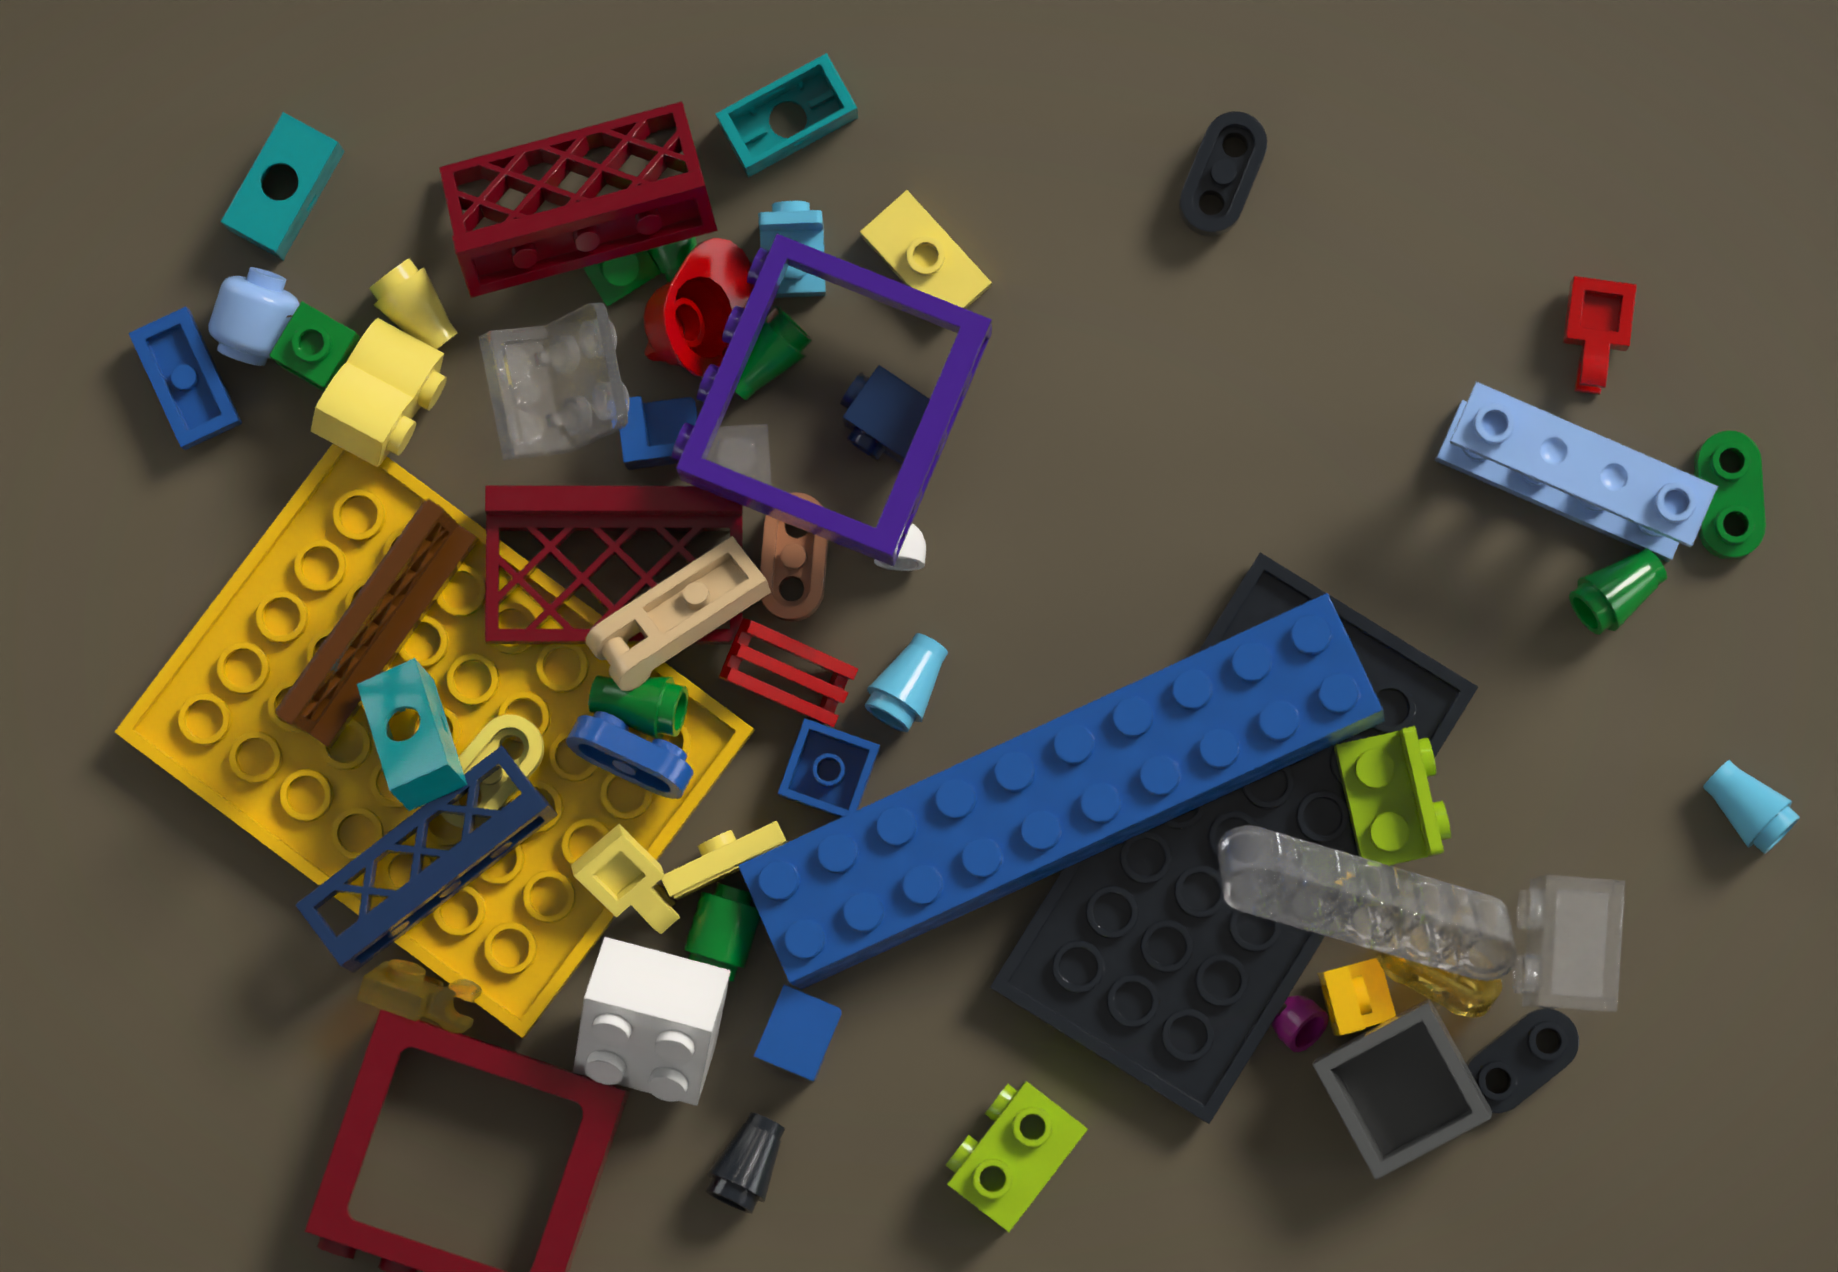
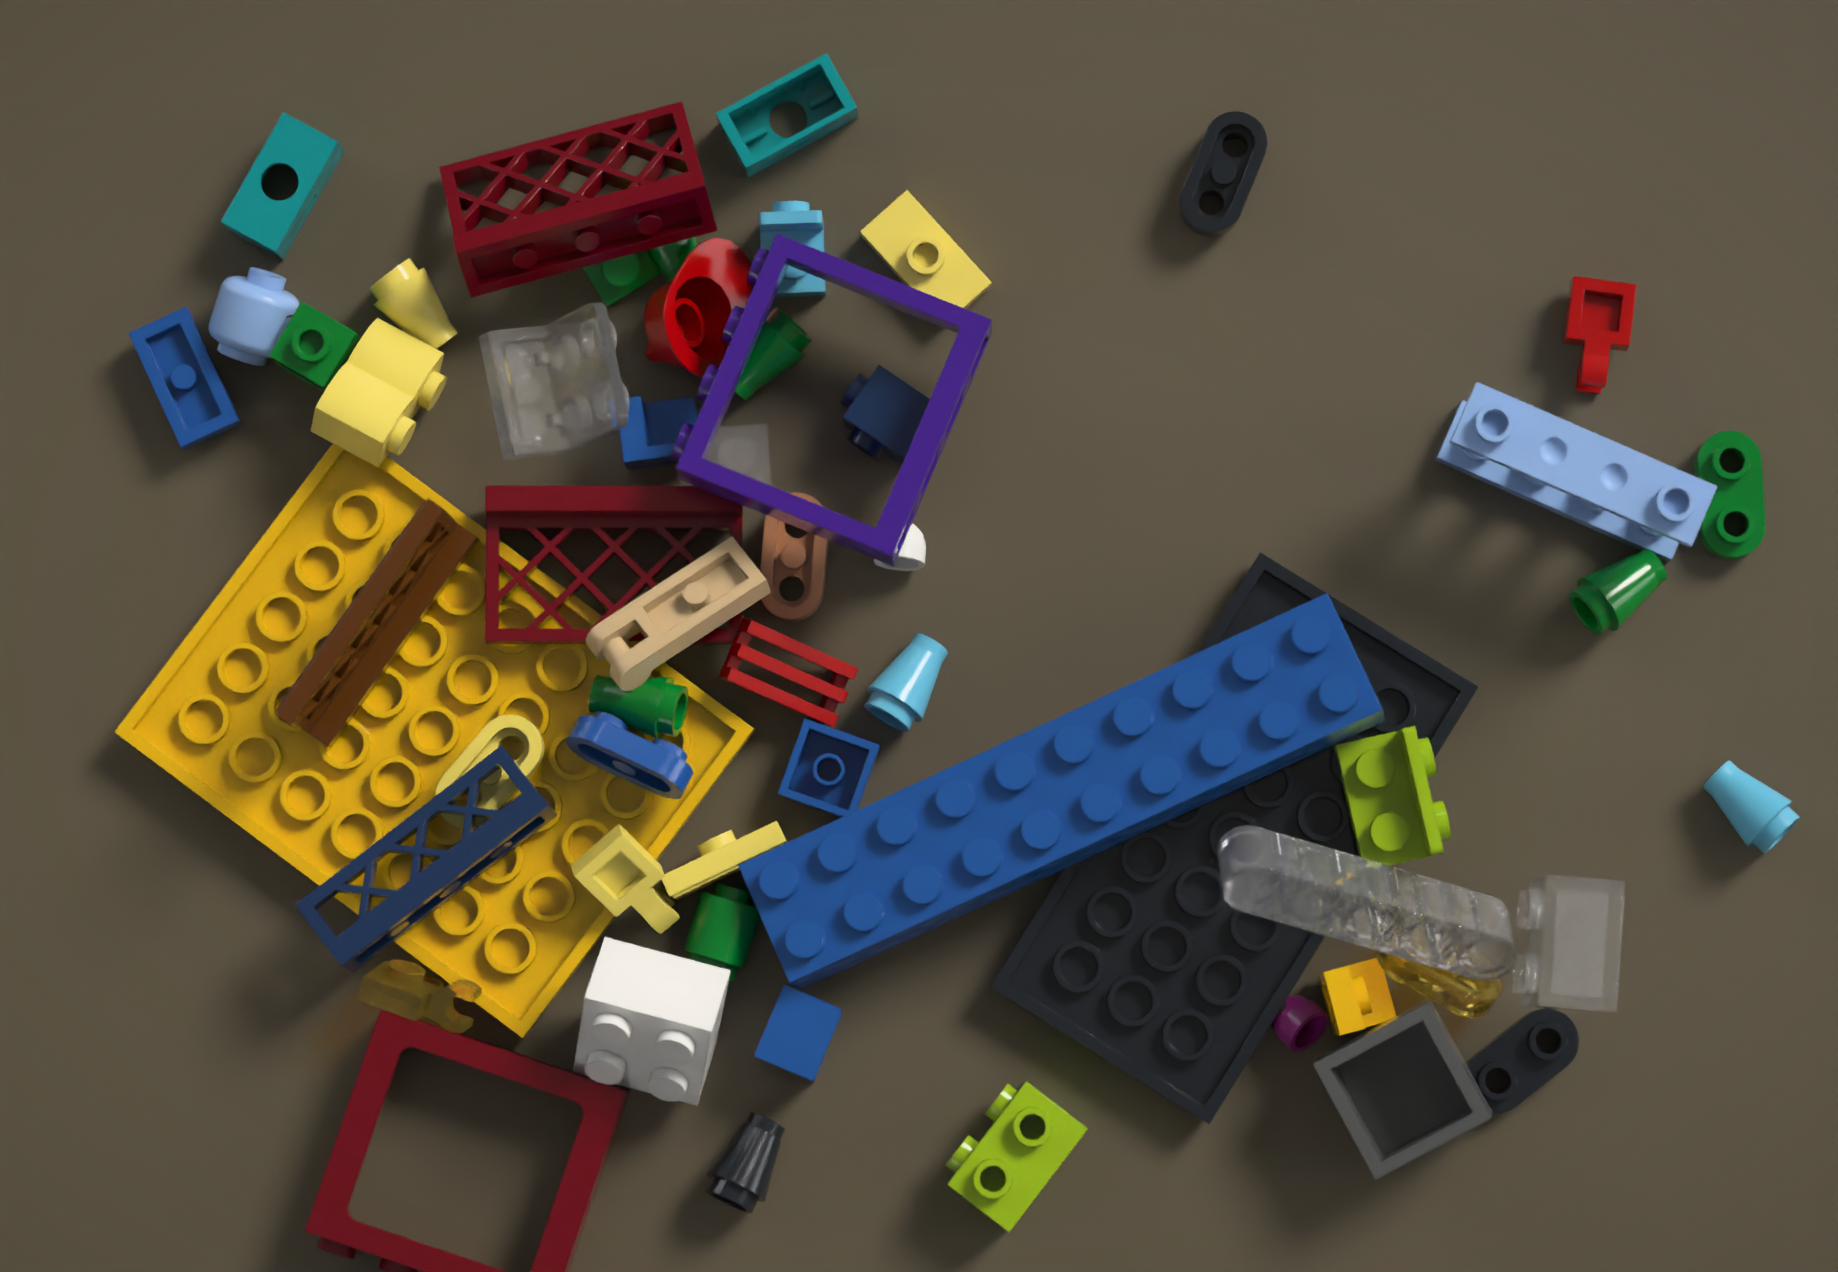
(428, 761): teal piece -> none

